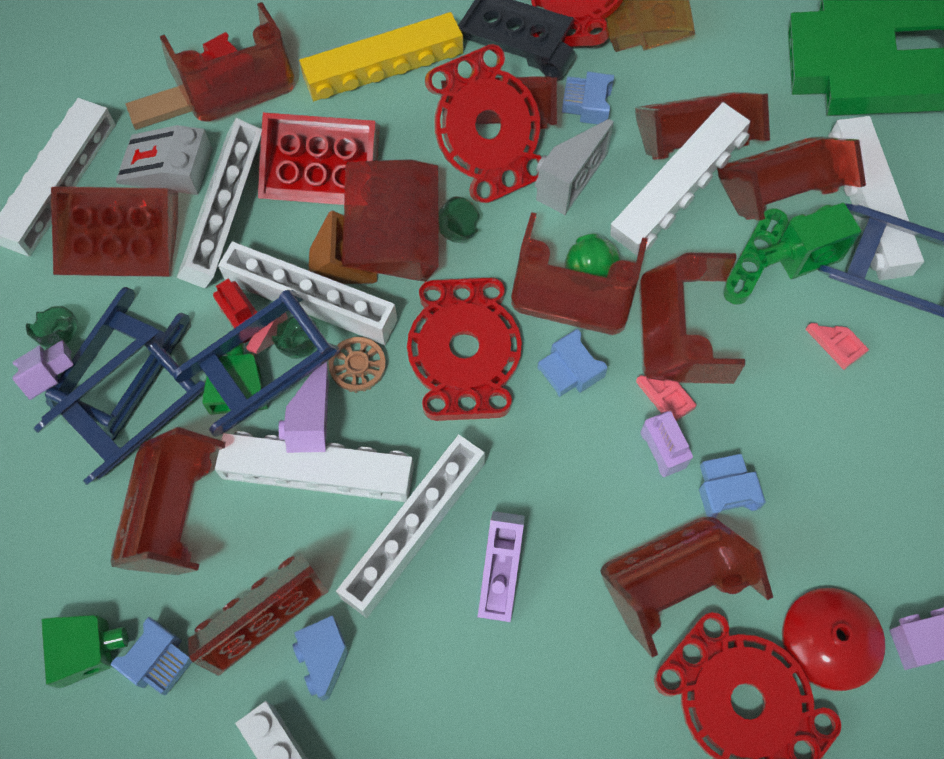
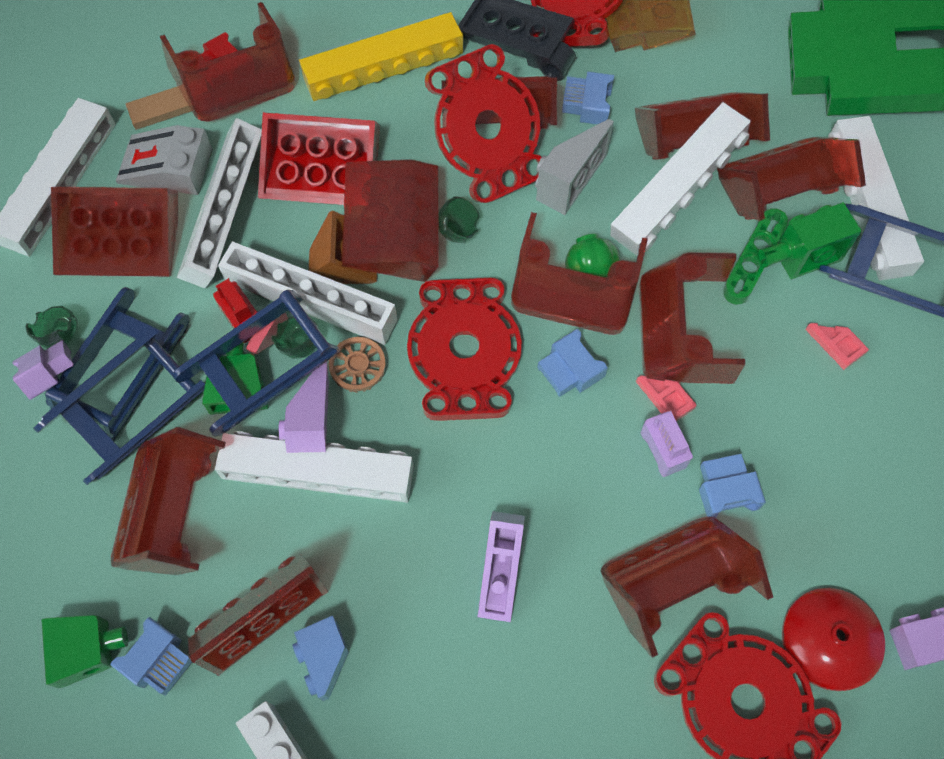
(411, 526): white brick -> none

